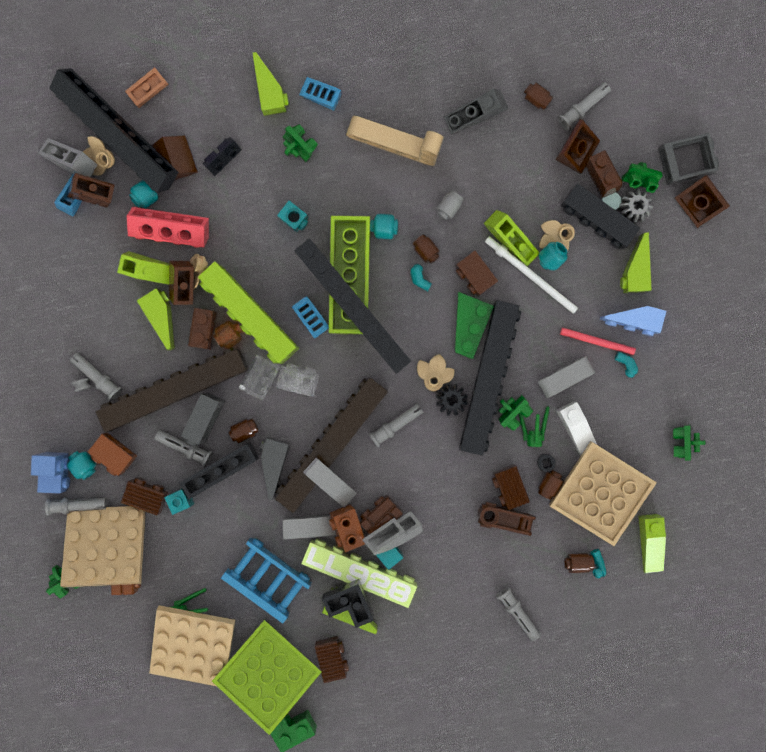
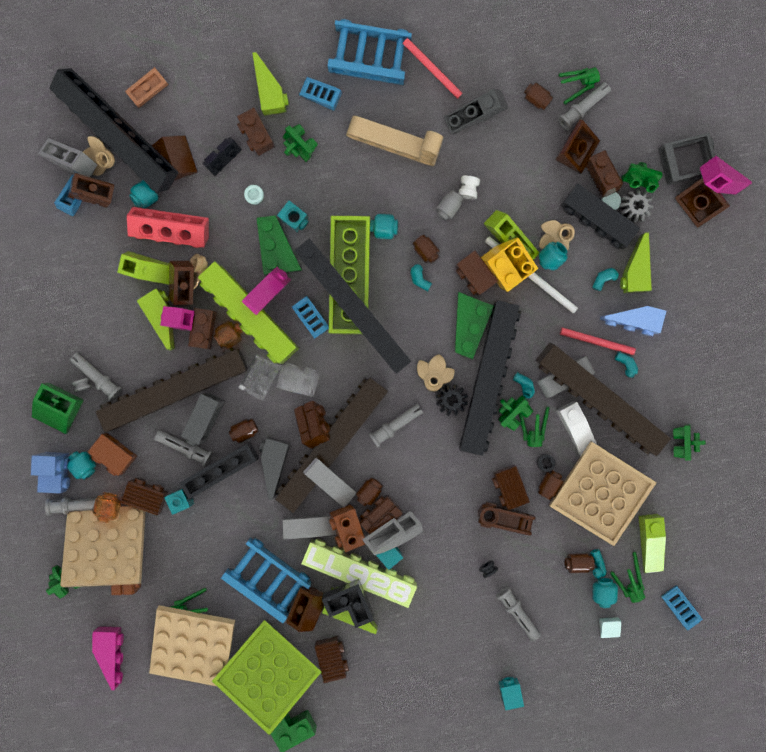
(55, 407): none -> green slope
(106, 507): none -> clear orange head
(107, 651): none -> dark pink slope
(177, 318): none -> dark pink slope
(254, 194): none -> light aqua tile
(258, 136): none -> reddish brown brick
(266, 290): none -> dark pink slope
(275, 247): none -> green wing
(306, 609): none -> reddish brown brick
(311, 424): none -> reddish brown brick
(357, 68): none -> dark azure fence
(369, 491): none -> reddish brown brick
(432, 68): none -> coral bar
(469, 186): none -> white wheel
(488, 569): none -> black bush
(509, 263): none -> yellow slope
(511, 693): none -> teal brick
(526, 384): none -> teal arm
(587, 76): none -> green plant
(603, 276): none -> teal arm
(603, 399): none -> dark brown brick
(605, 592): none -> teal head
(610, 627): none -> light aqua slope
(635, 589): none -> green plant
(686, 622): none -> dark azure slope
(722, 177): none -> dark pink slope

